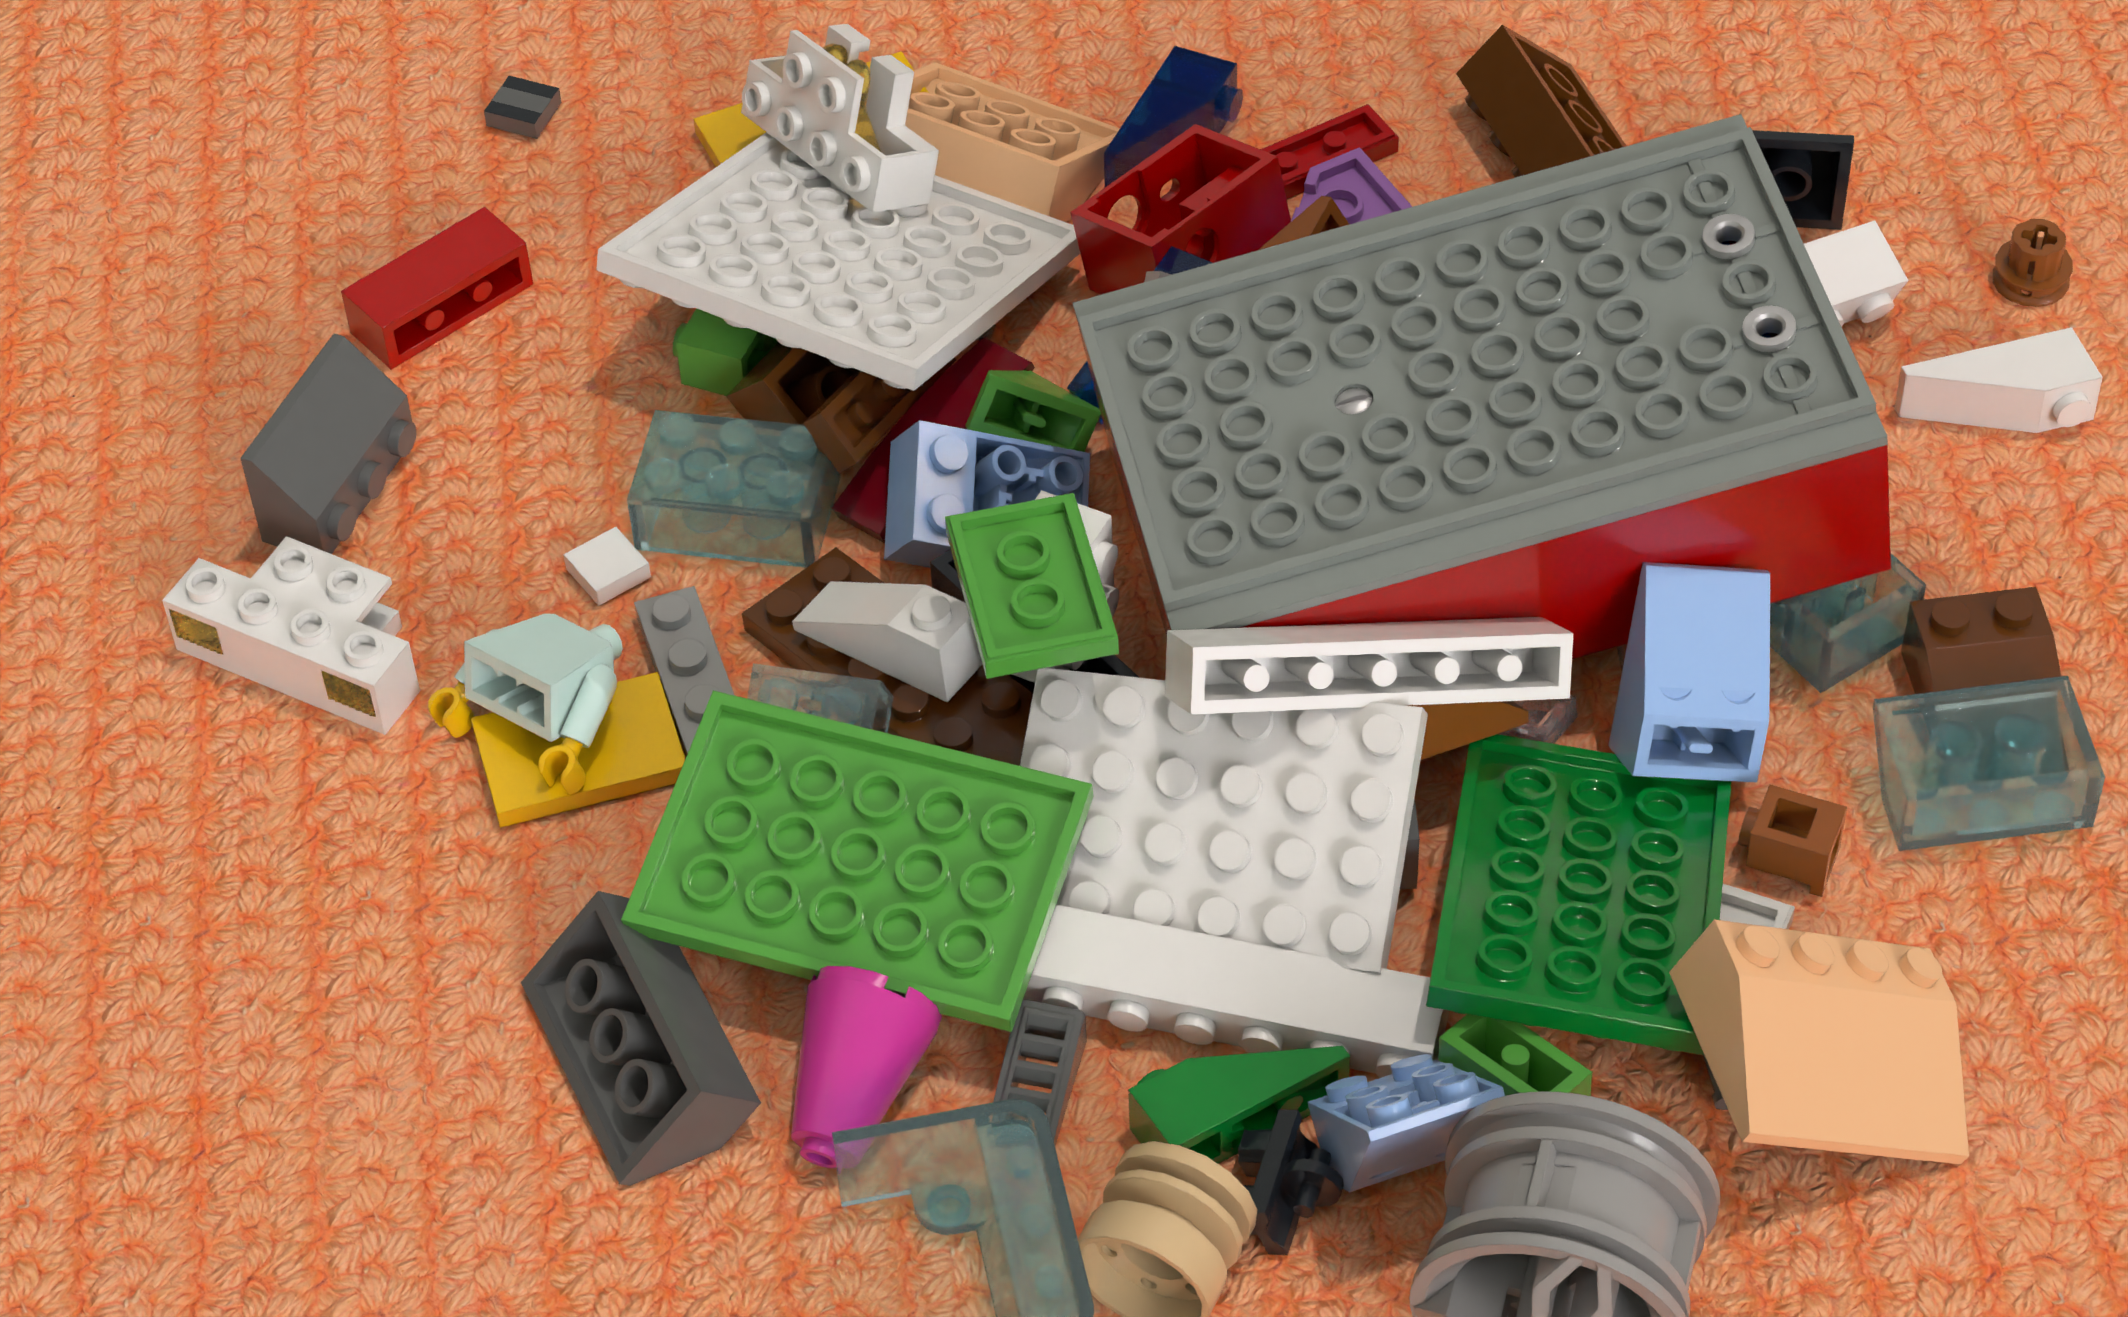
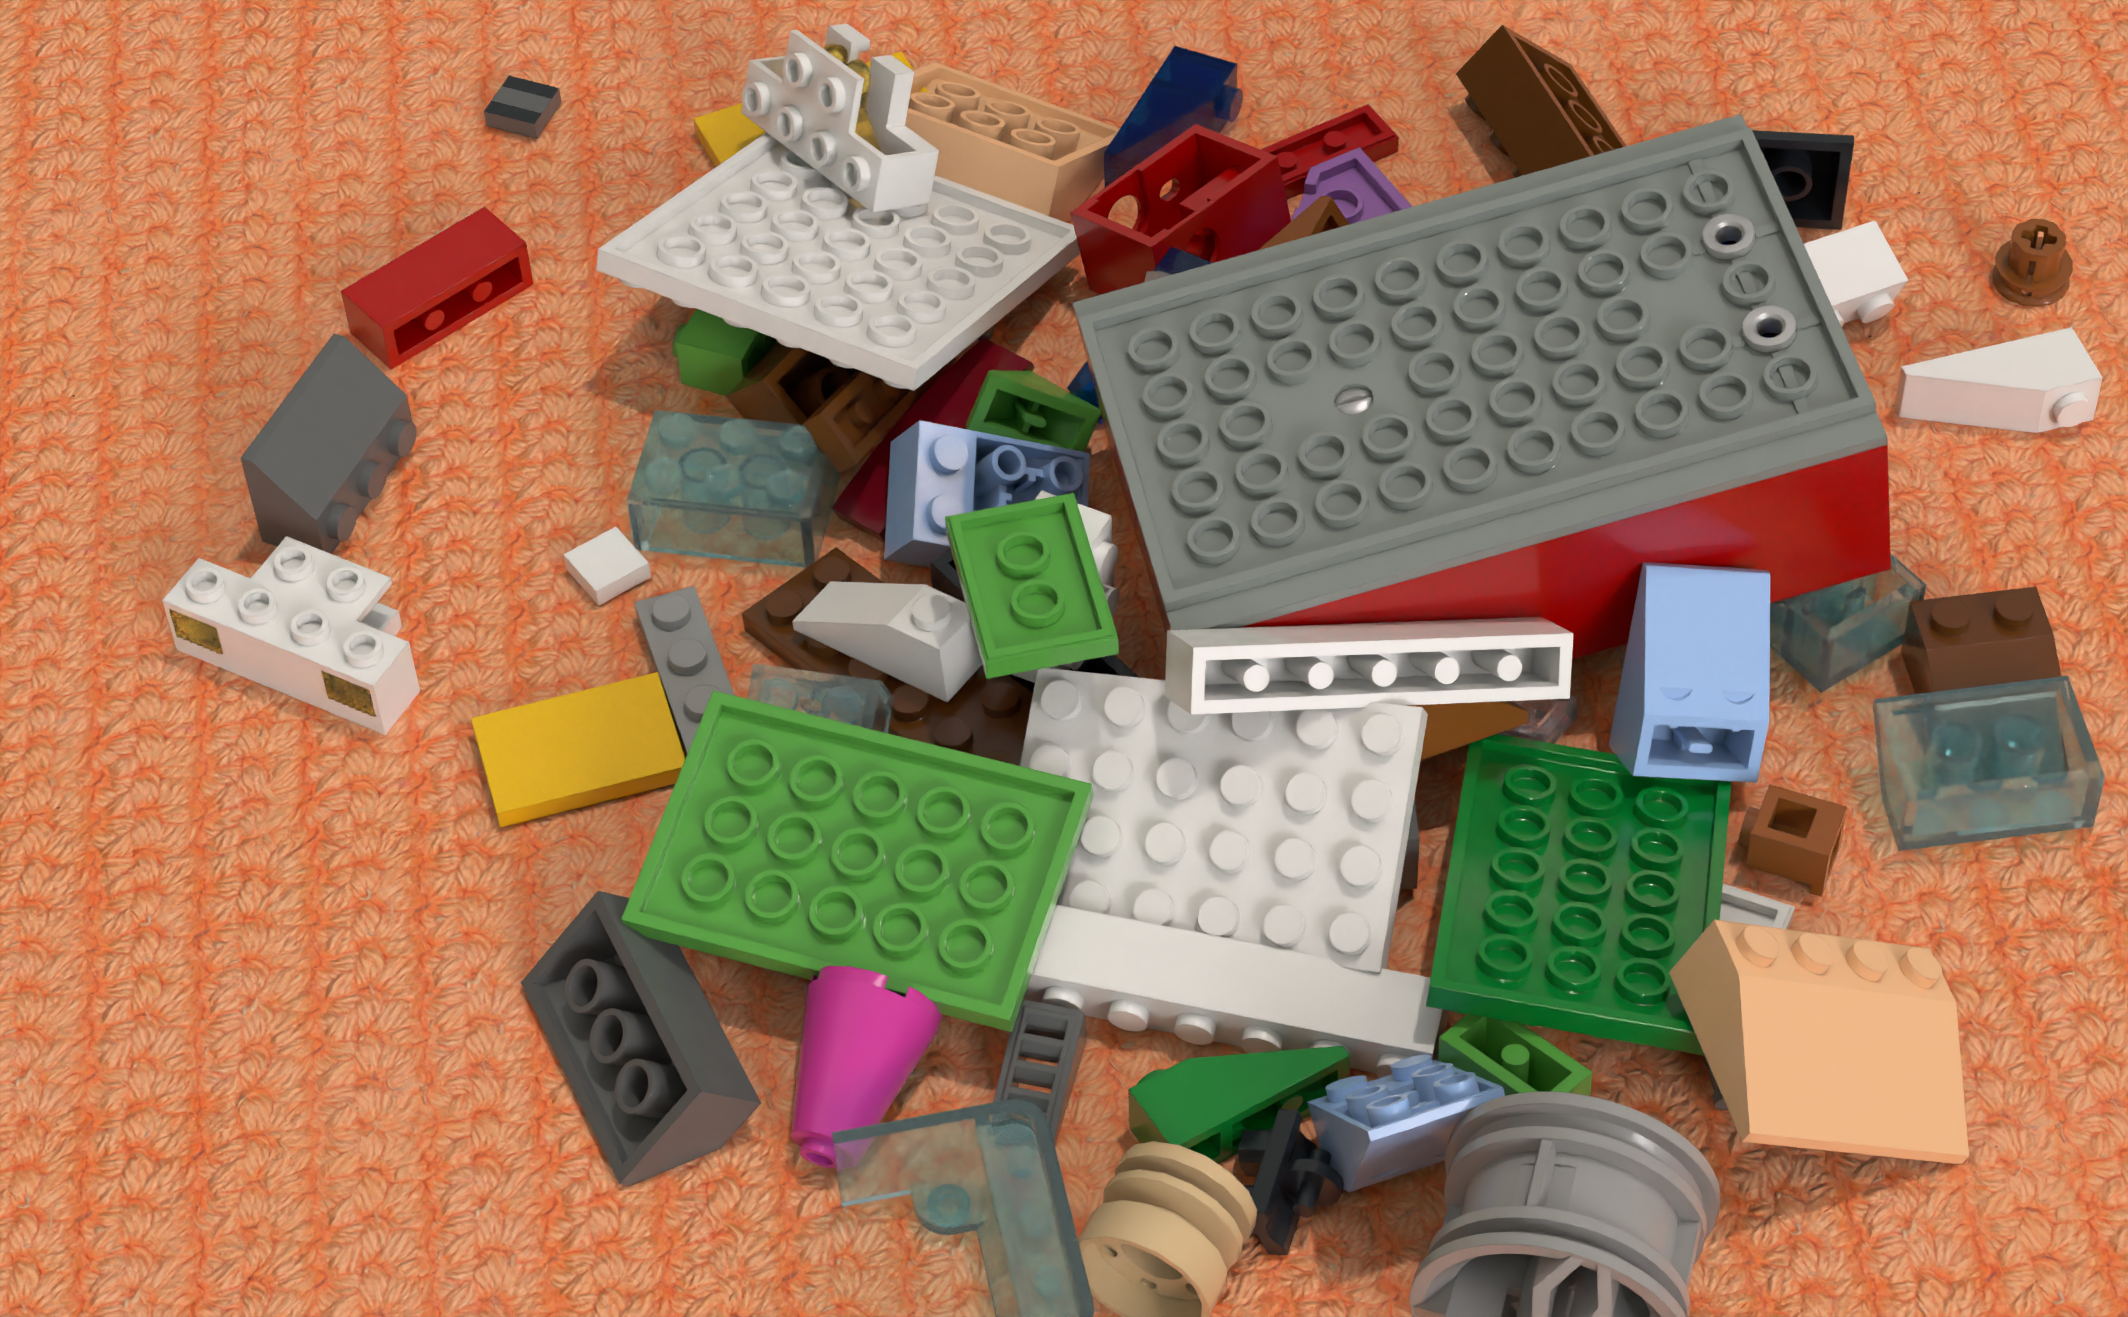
(541, 678): light aqua torso -> none

